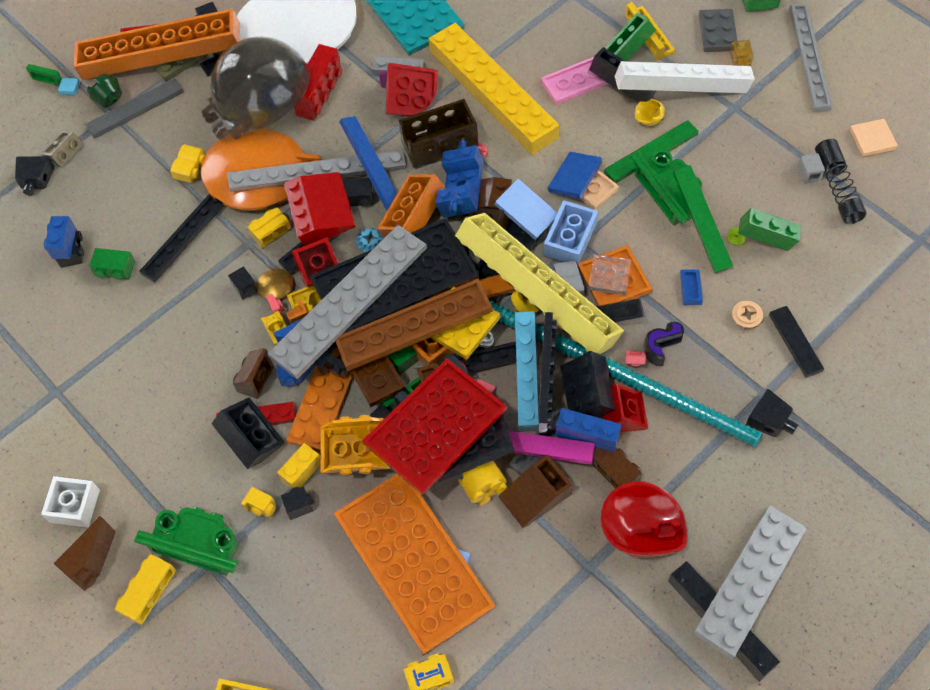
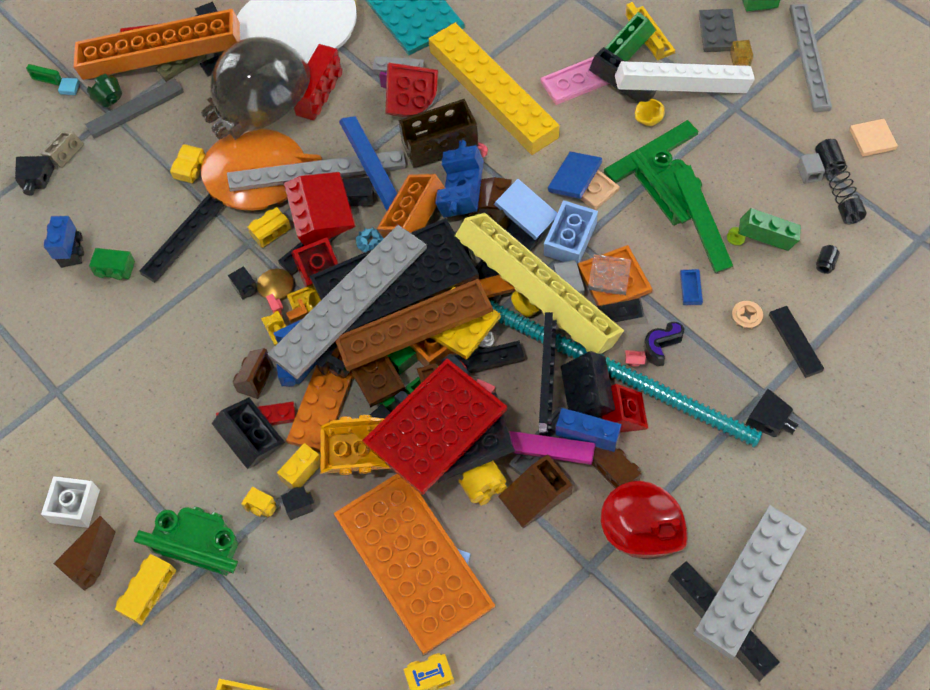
(527, 371): medium azure brick -> none
(827, 259): none -> black brick

